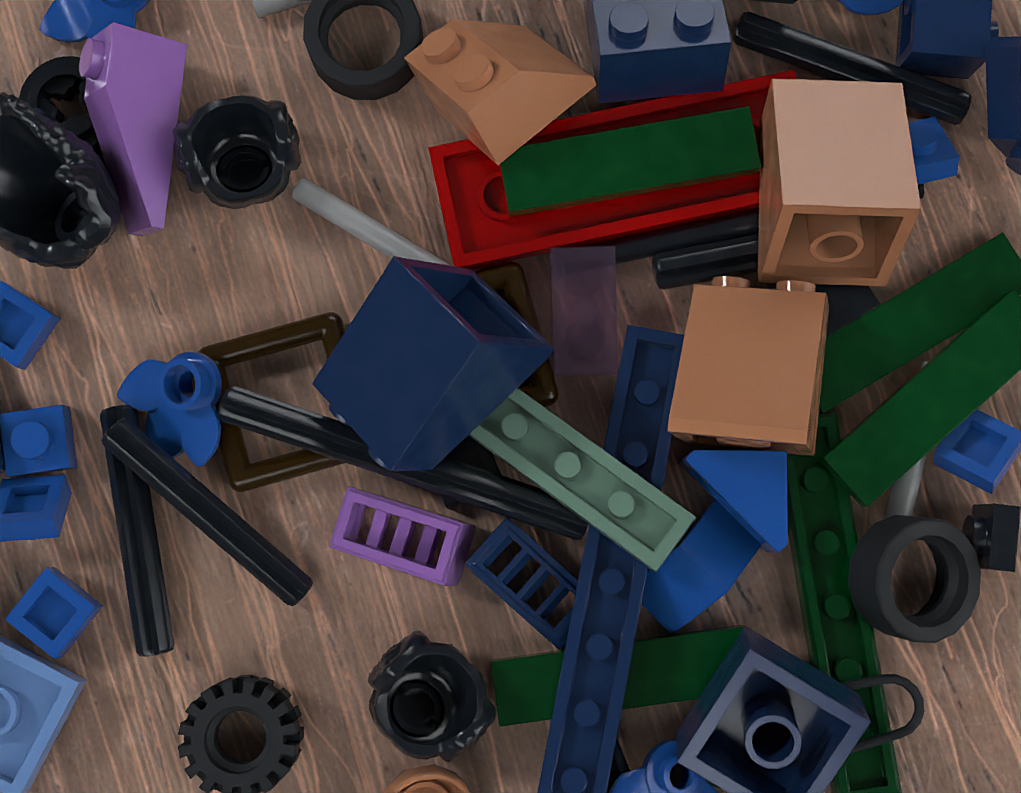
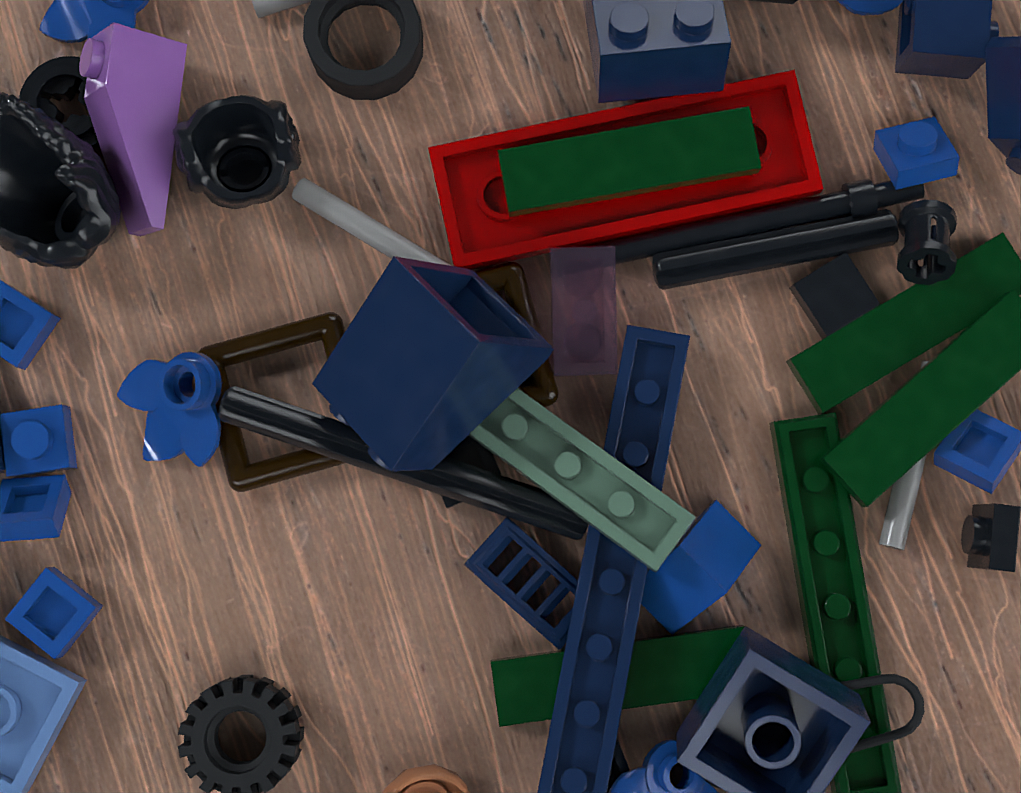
(138, 548): black axle -> none
(207, 511): black axle -> none
(429, 699): black hair -> none
(454, 548): medium lavender slope -> none
(496, 82): nougat slope -> none
(748, 487): blue slope -> none
(751, 367): nougat slope -> none
(834, 182): nougat slope -> none
(846, 64): black axle -> none
(927, 242): none -> black bush
(955, 586): black tyre -> none

